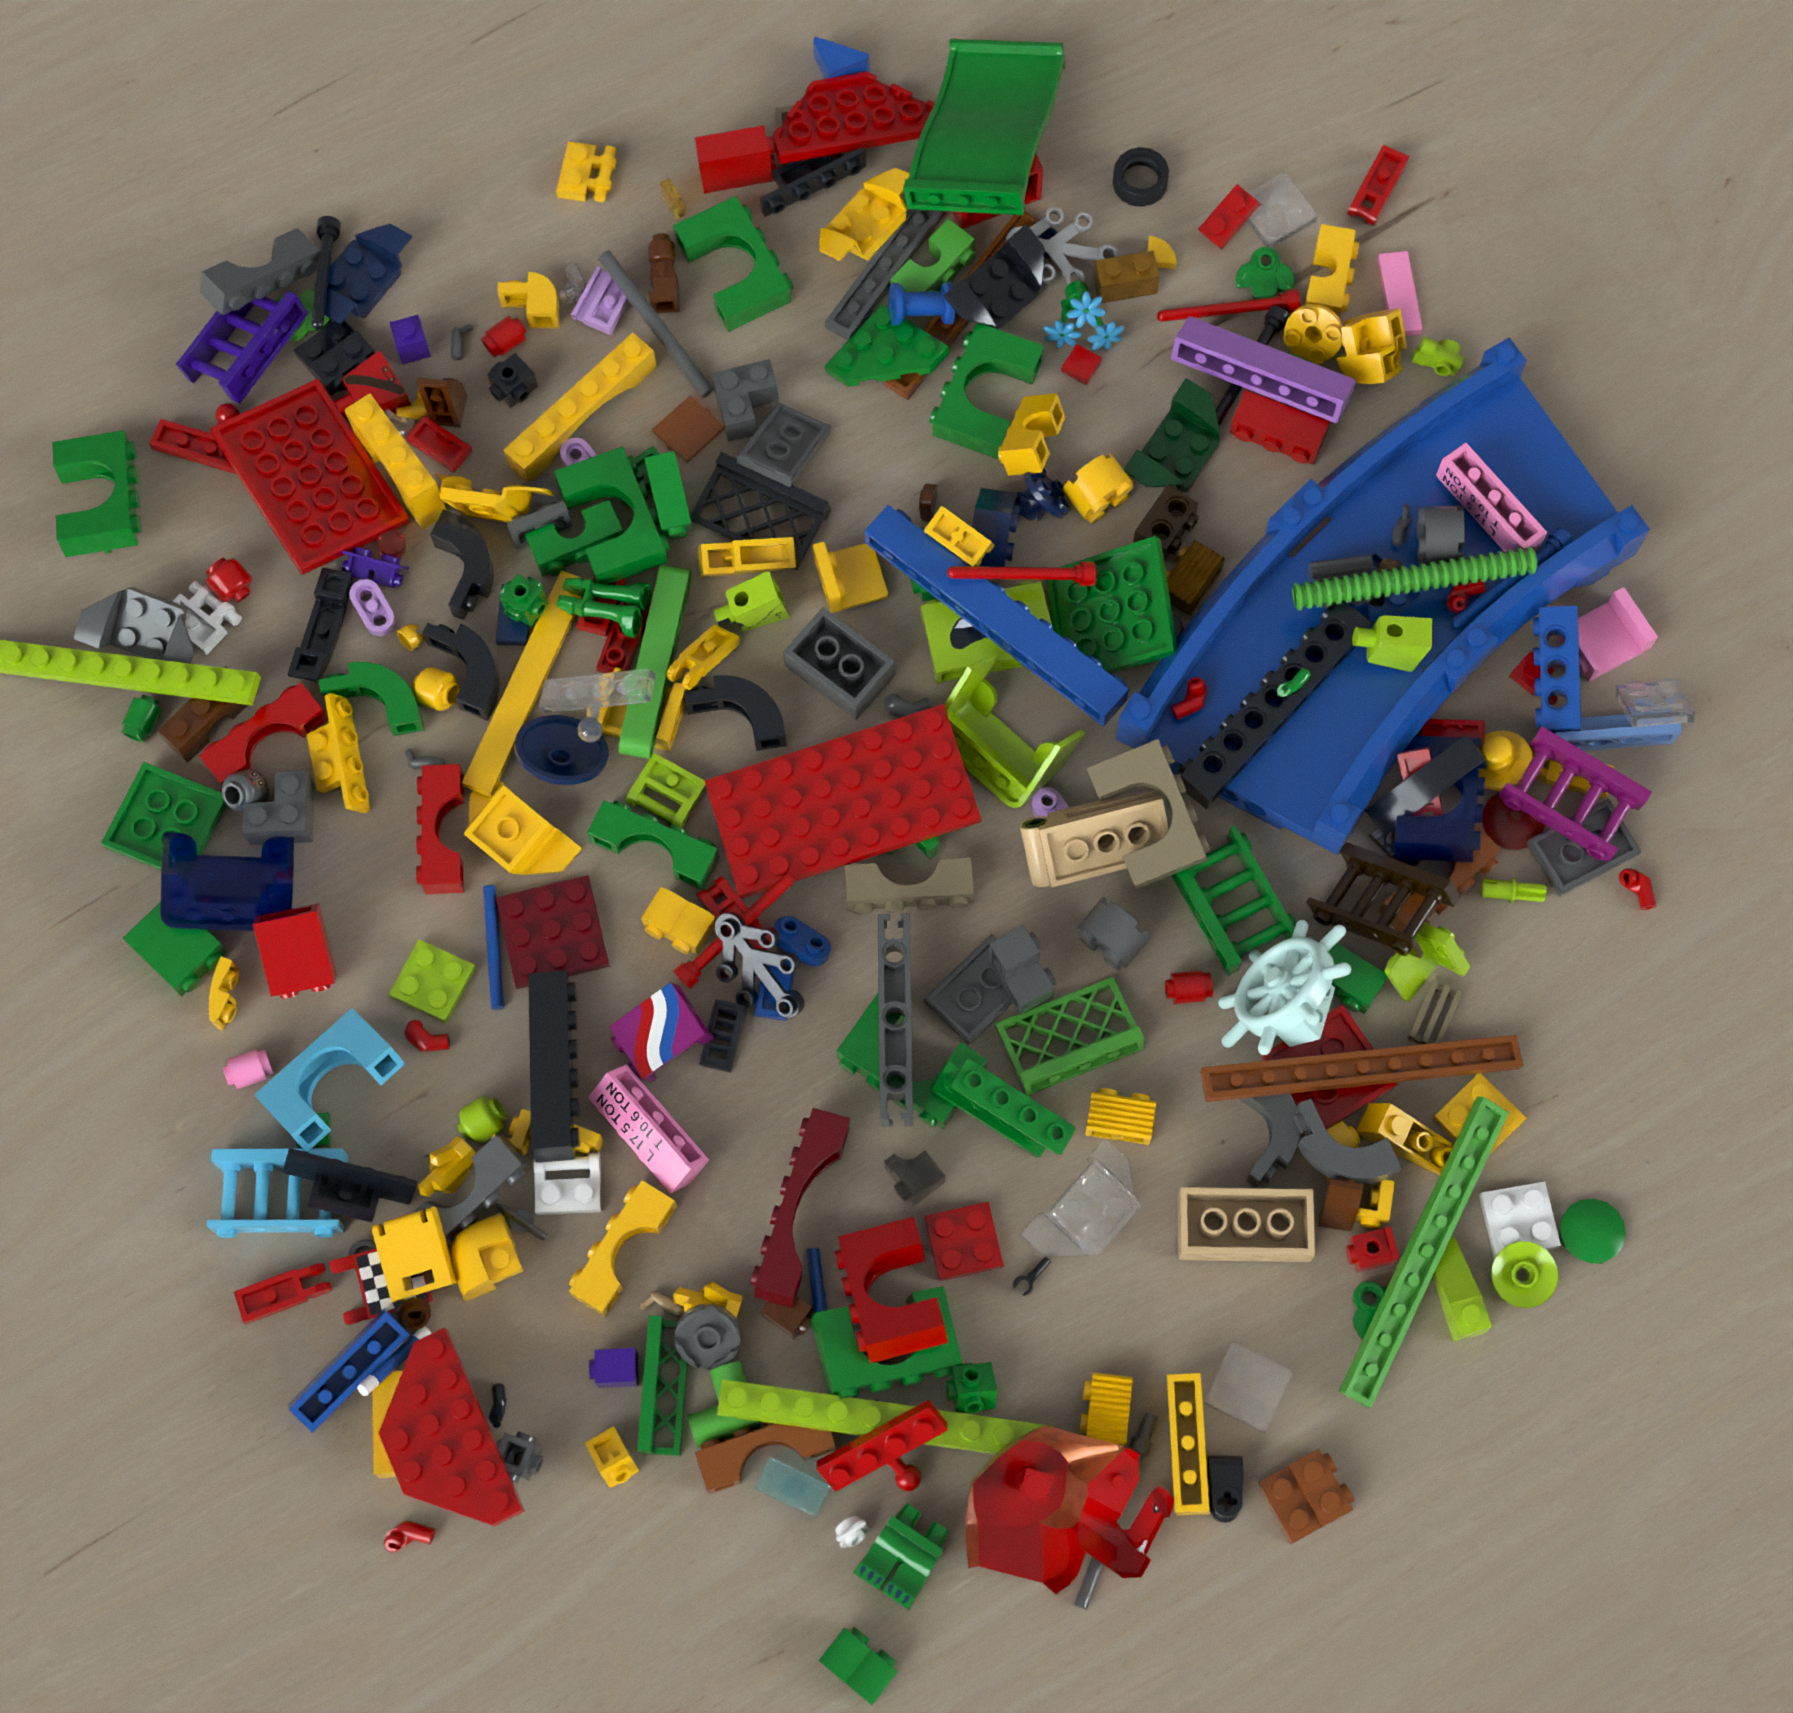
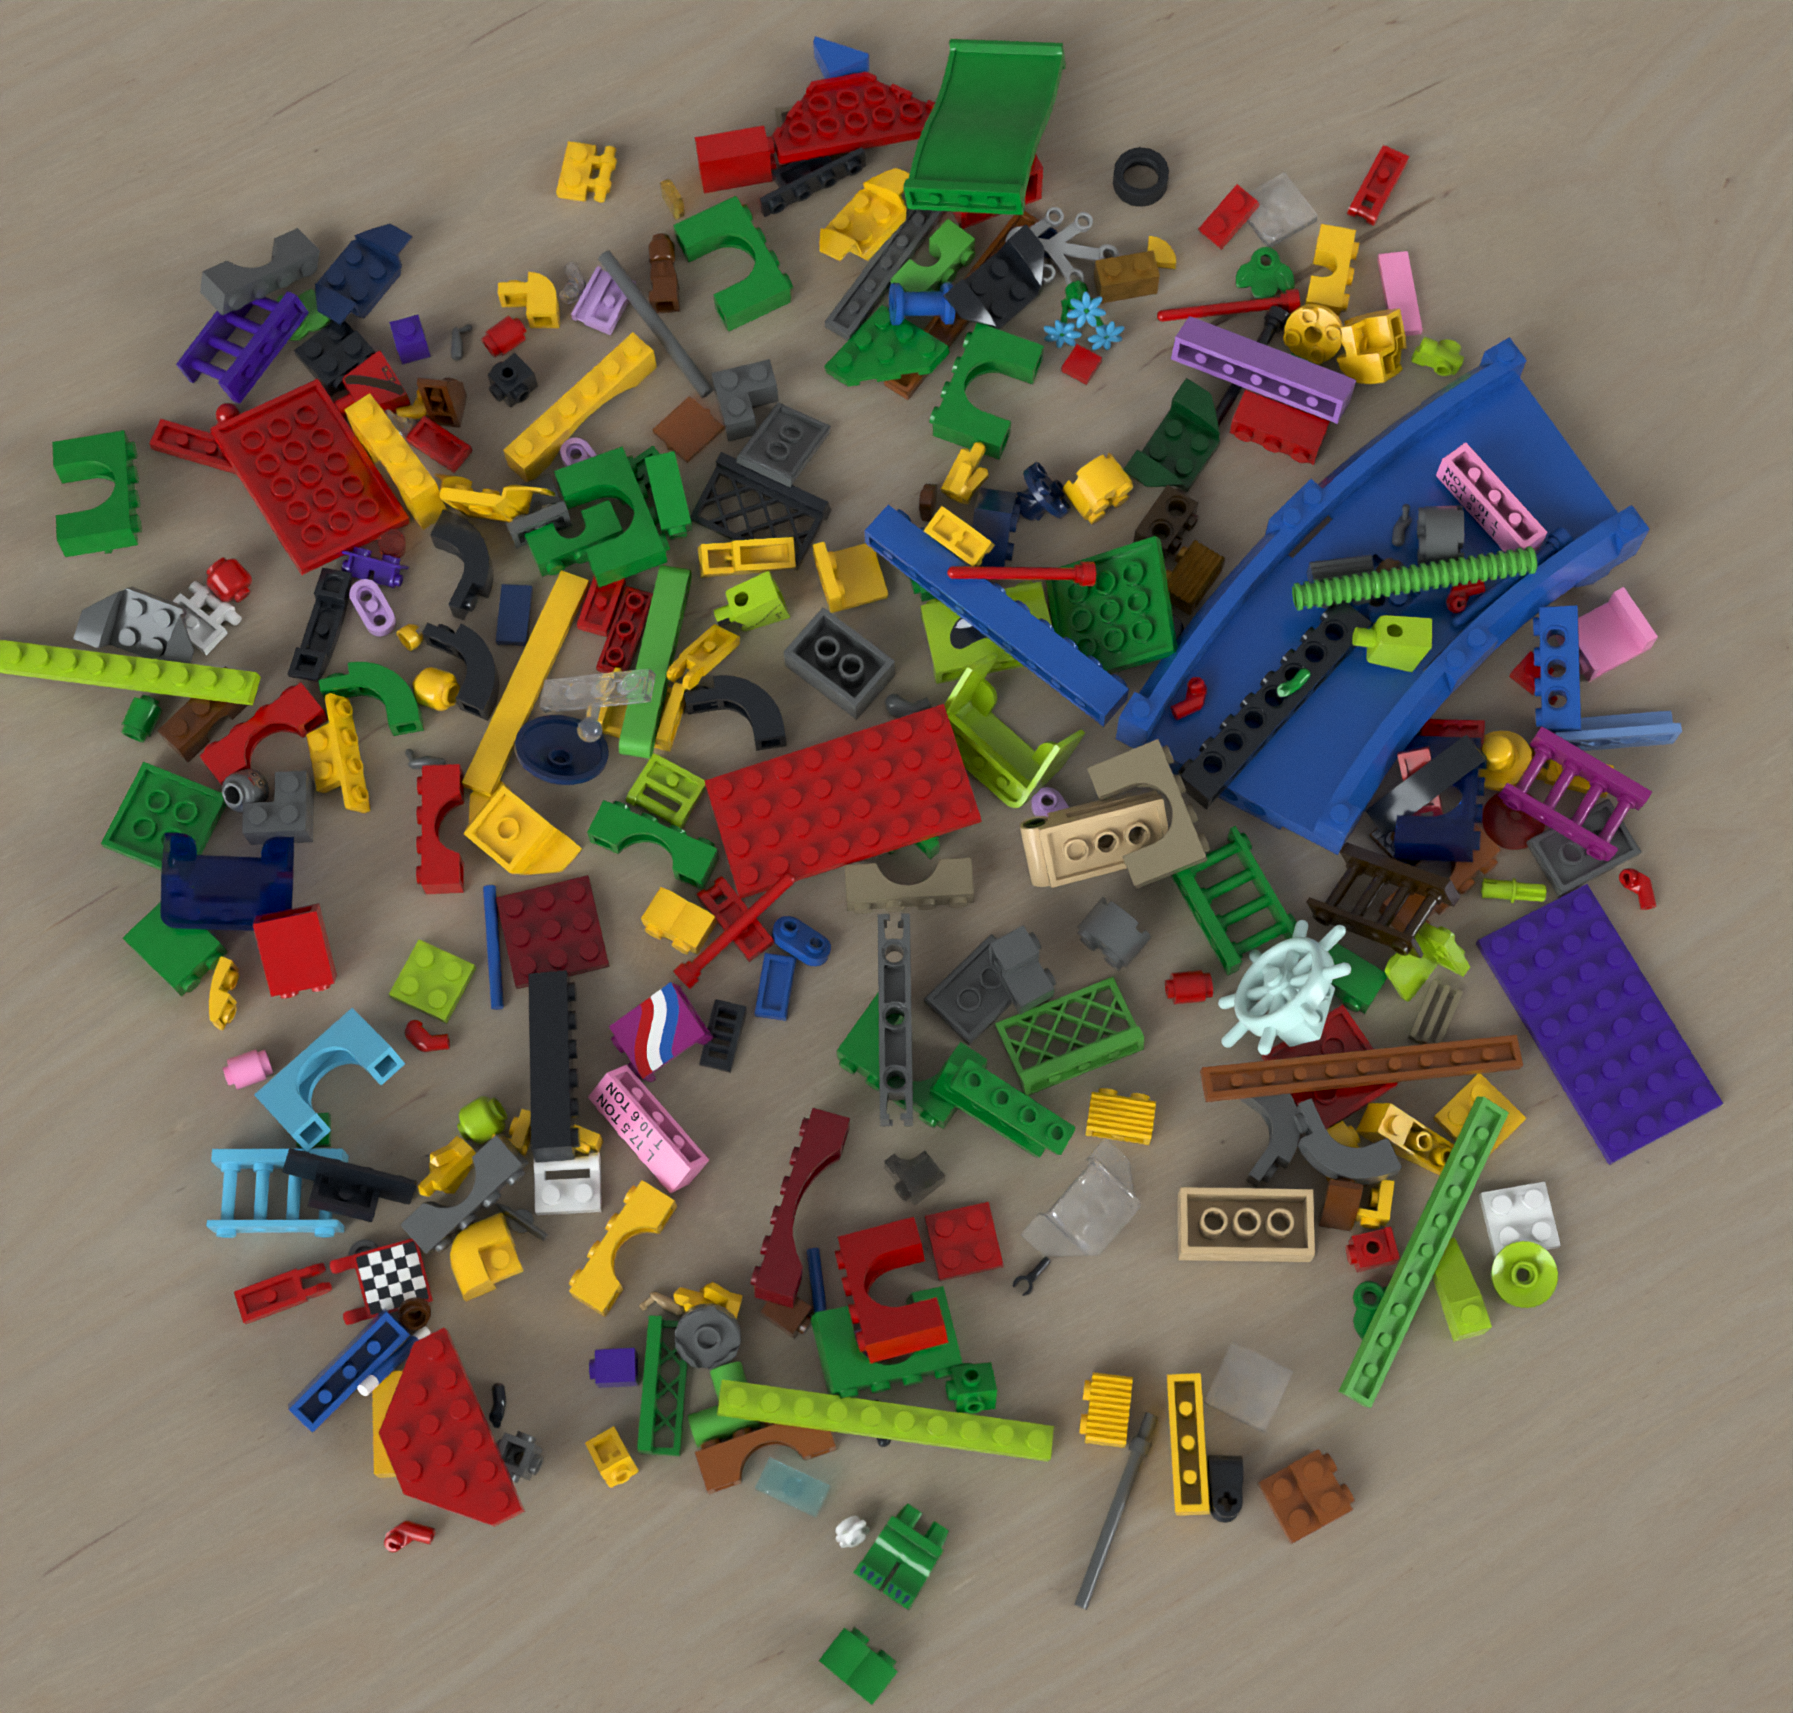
(328, 231): black piece -> none
(412, 1247): yellow container -> none
(523, 599): green brick -> none
(628, 616): green piece -> none
(755, 963): plant -> none
(883, 1447): red plate -> none
(965, 475): none -> yellow rock
(1024, 443): yellow arch -> none
(1054, 1501): red piece -> none
(1592, 1231): green dish -> none
(1598, 1024): none -> dark purple plate
(1654, 703): clear plate -> none

